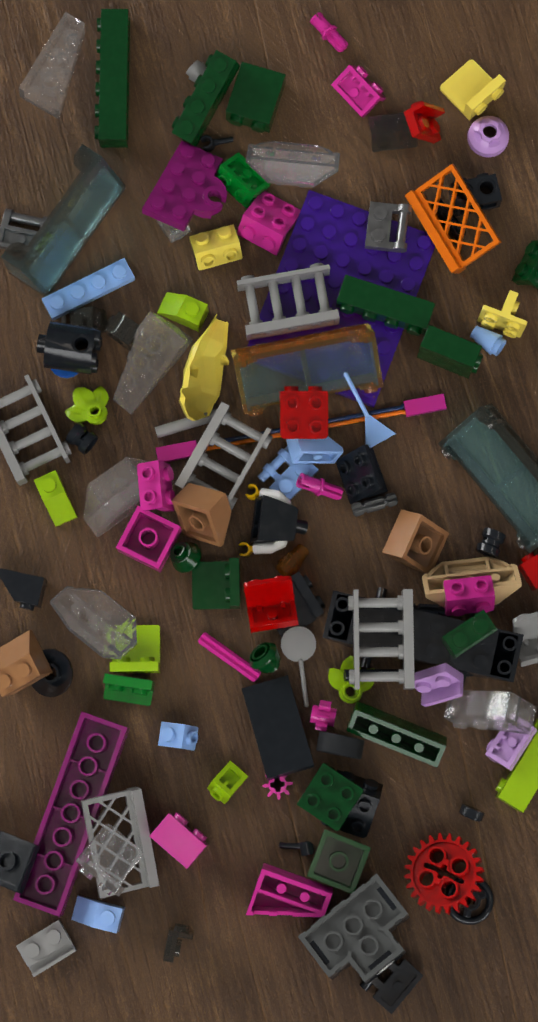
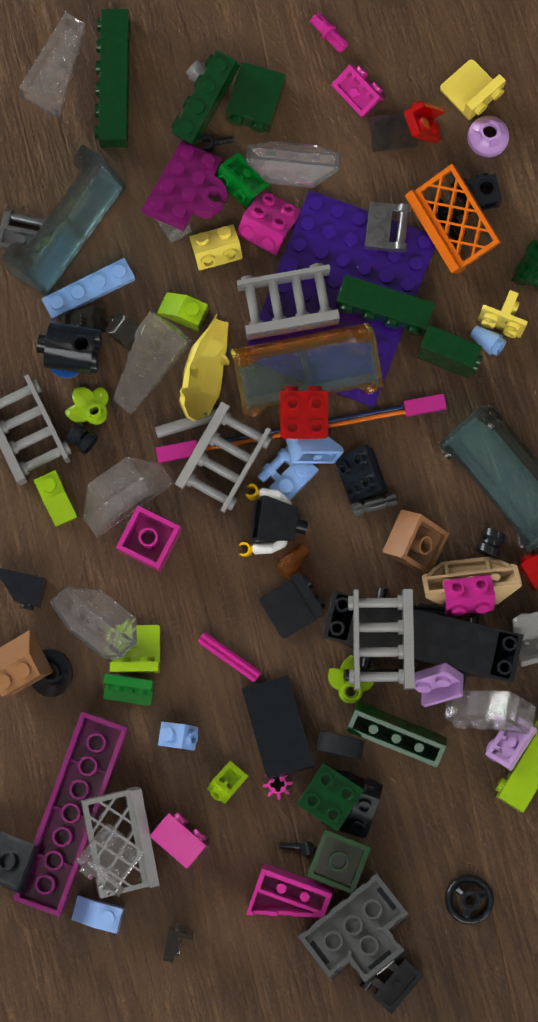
(46, 948): light grey plate -> none
(155, 486): dark pink bracket -> none
(185, 556): dark green cone -> none
(203, 513): medium nougat slope -> none
(216, 585): dark green bracket -> none
(265, 658): dark green cone -> none
(270, 603): red bracket -> none
(299, 645): light grey piece -> none
(319, 486): dark pink axle -> none
(323, 715): dark pink gear -> none
(374, 430): light blue piece -> none
(434, 893): red gear -> none
(468, 634): dark green brick -> none
(471, 812): black tile -> none

